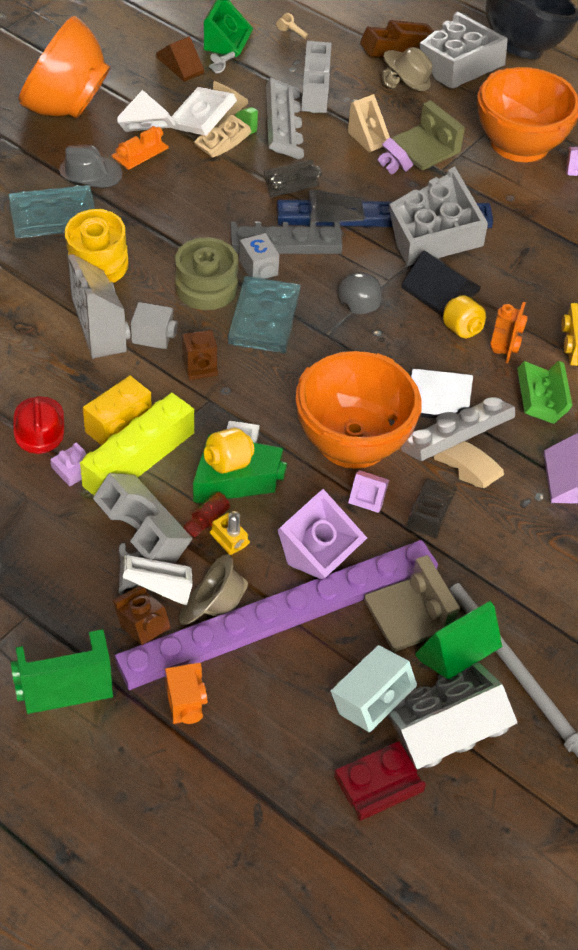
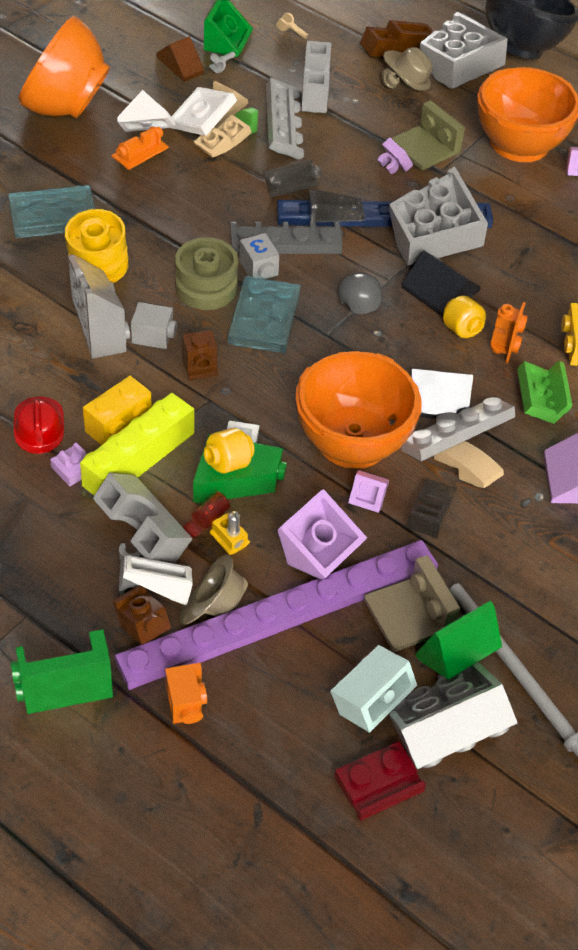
(87, 167): dark grey piece -> none
(367, 123): tan slope -> none

